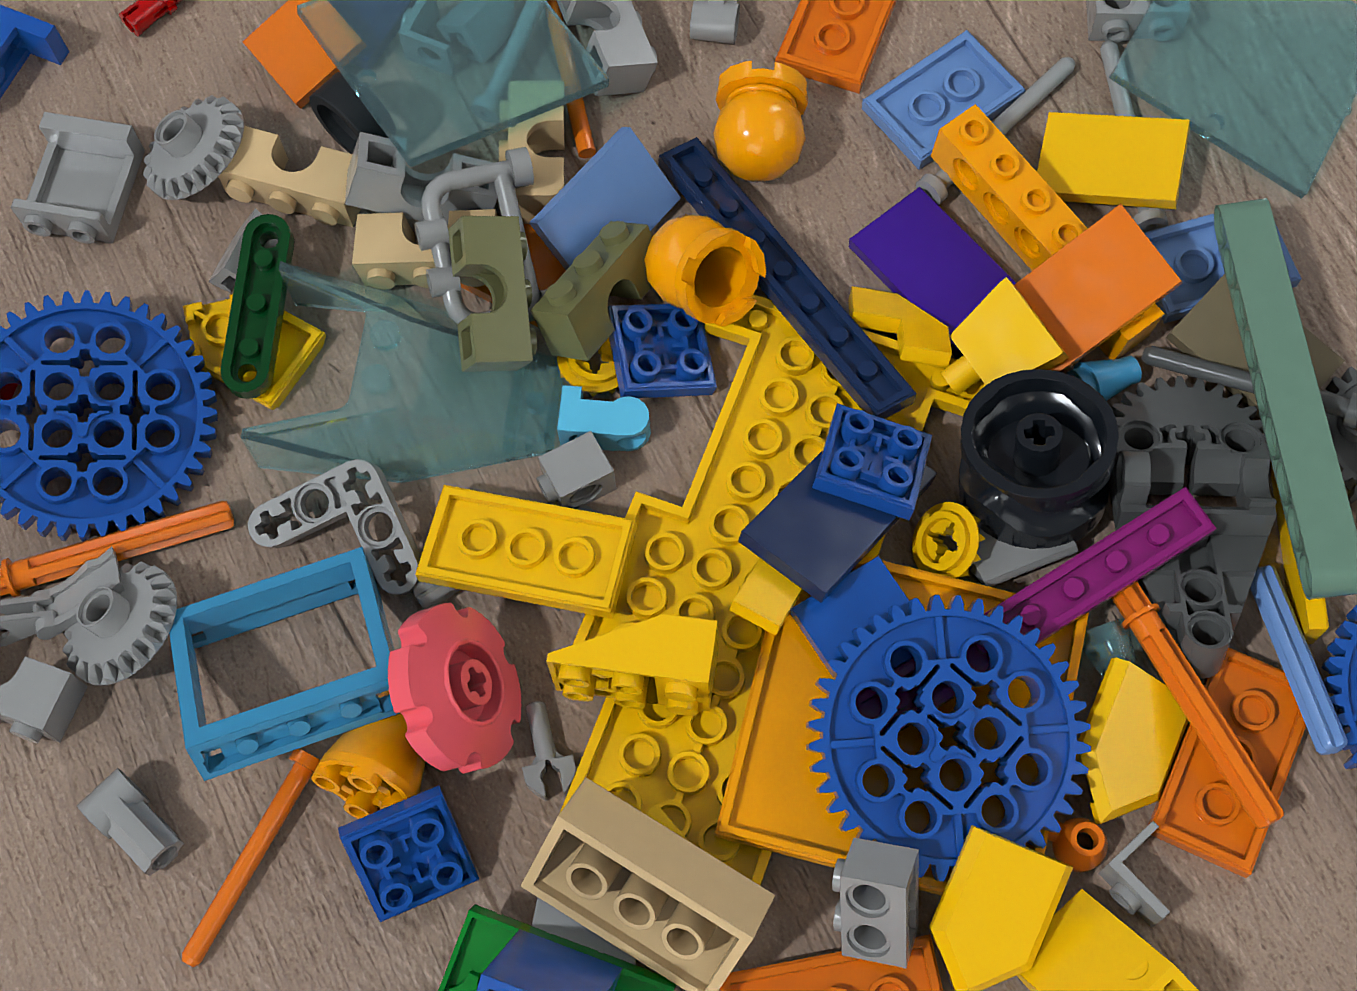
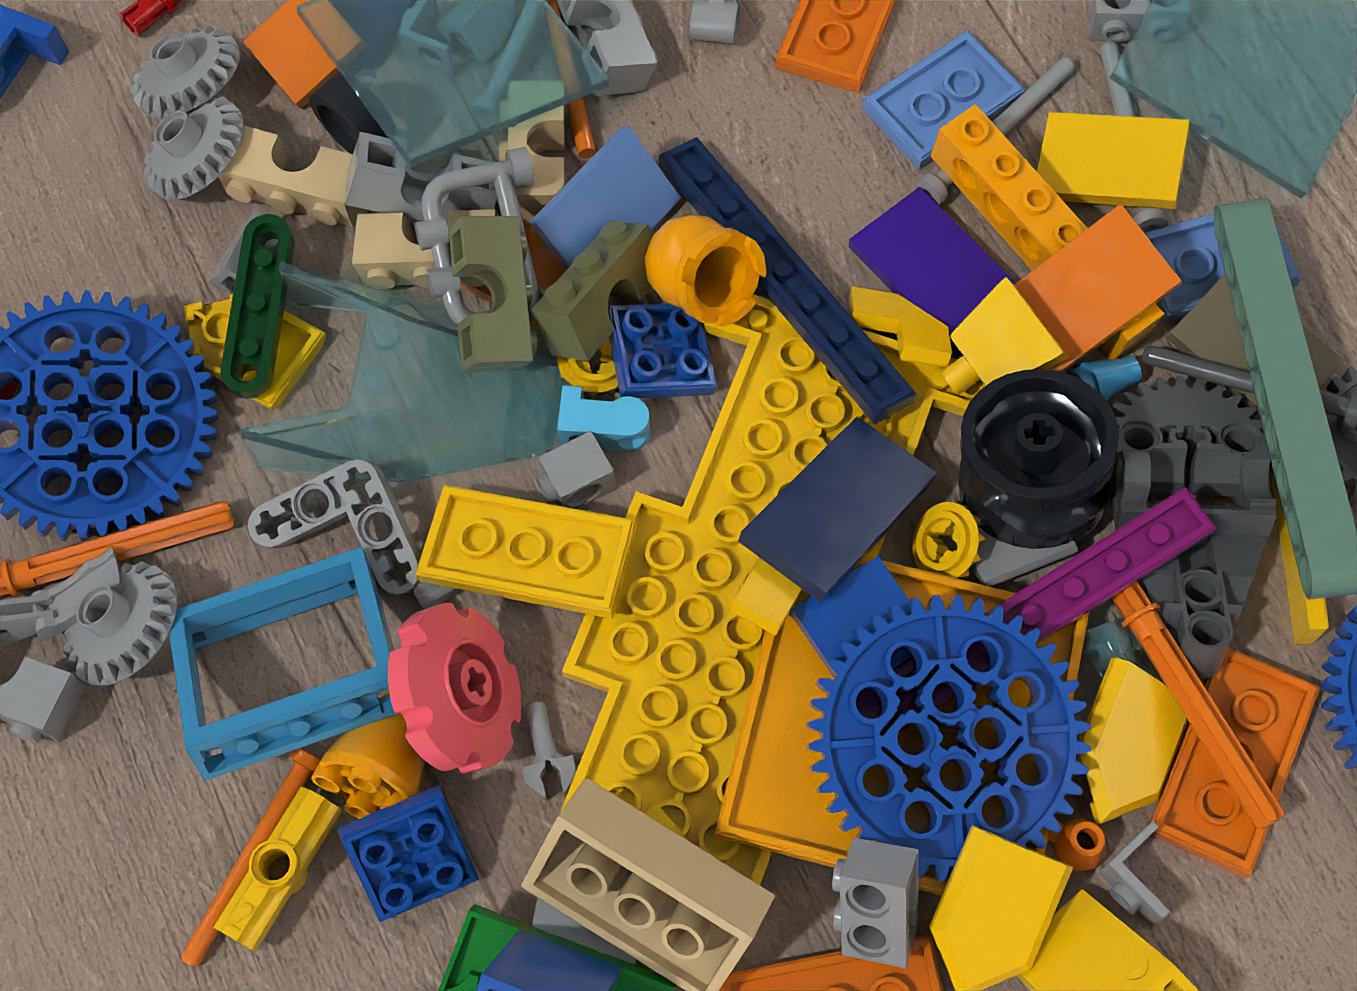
(81, 179): light grey panel -> none
(123, 813): light grey piece -> none
(185, 71): none -> light grey gear
(258, 898): none -> yellow piece
(651, 661): yellow slope -> none
(760, 120): light orange tile -> none
(872, 461): blue tile -> none
(1297, 662): medium blue axle -> none

